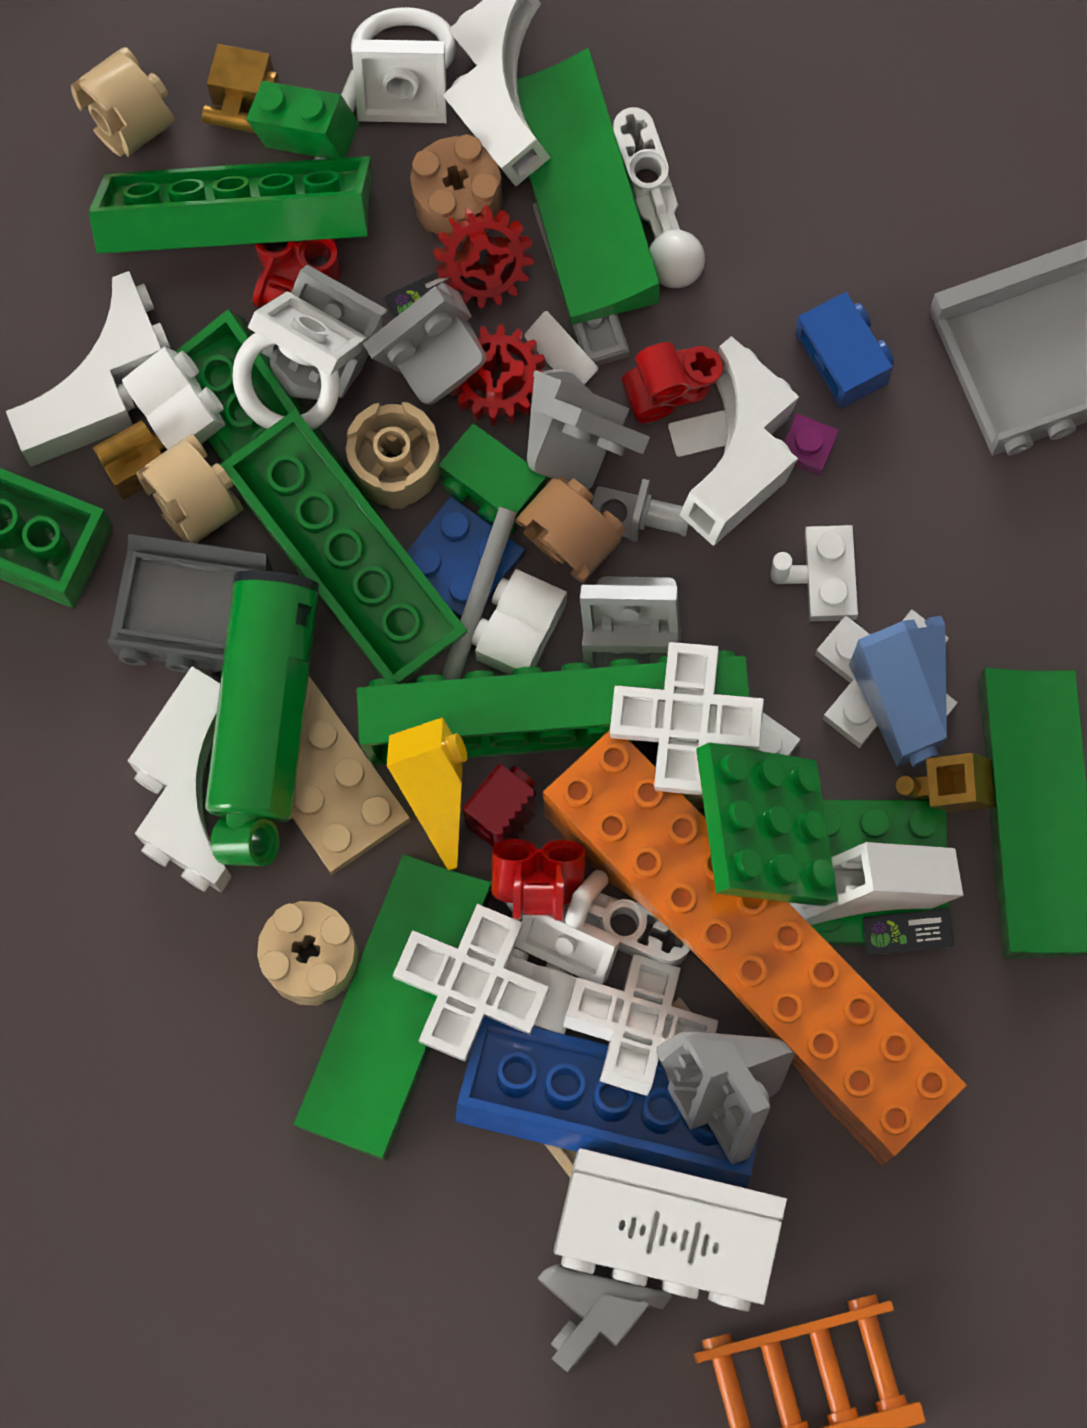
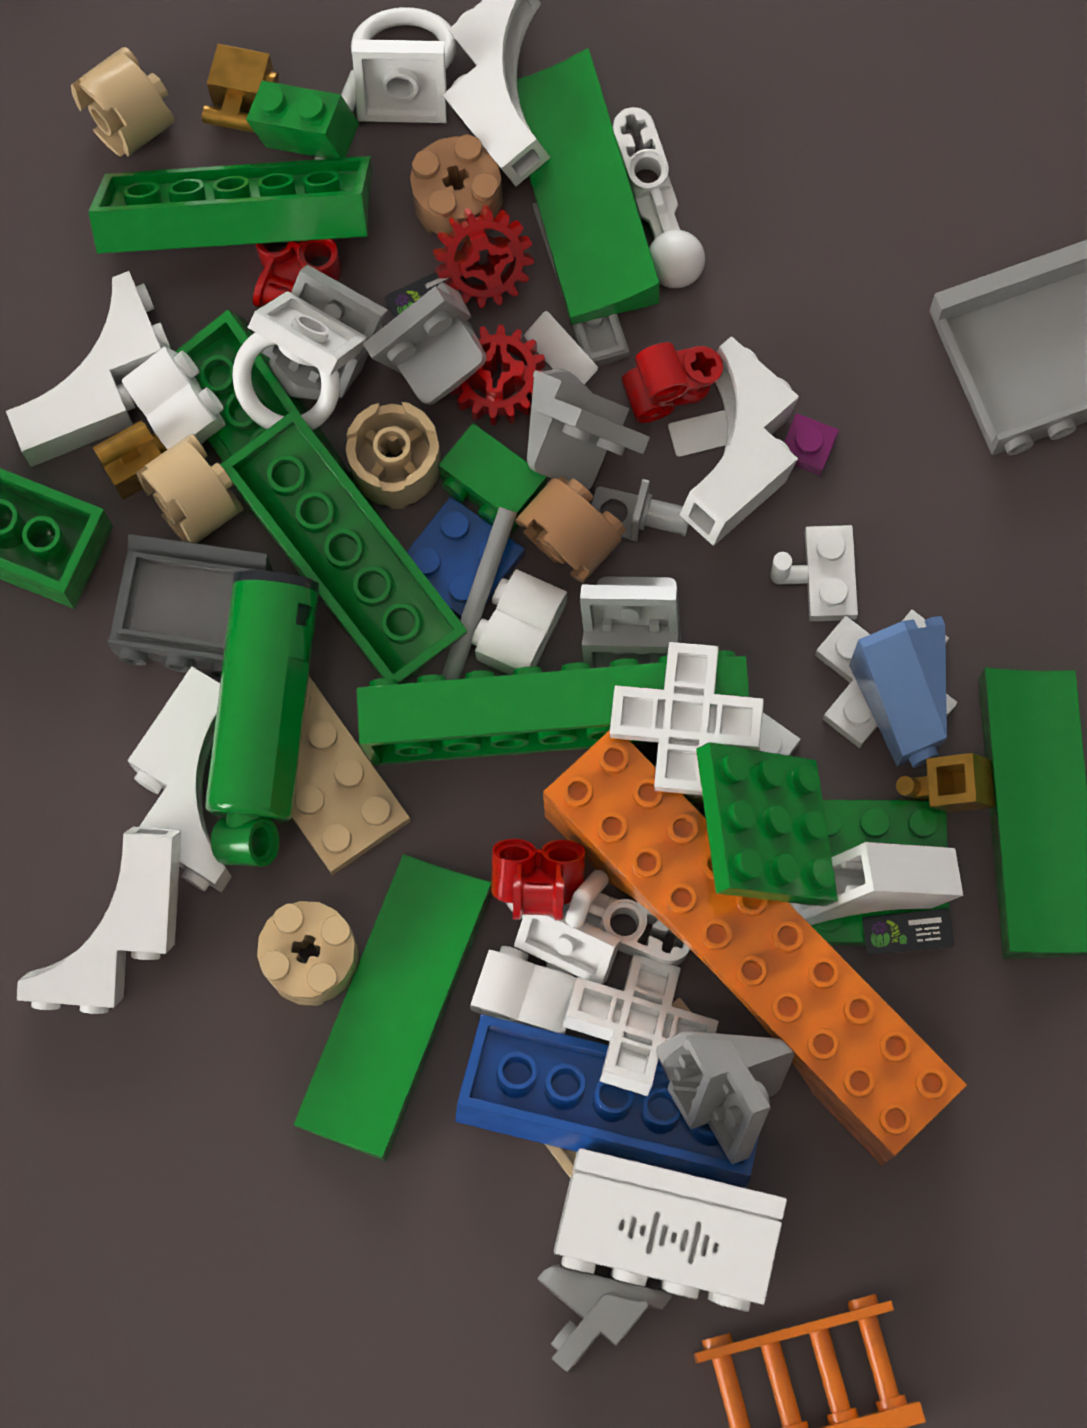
(137, 921): none -> white arch
(429, 773): yellow slope -> none
(471, 982): white plate -> none
(501, 805): dark red brick -> none
(844, 349): blue brick -> none

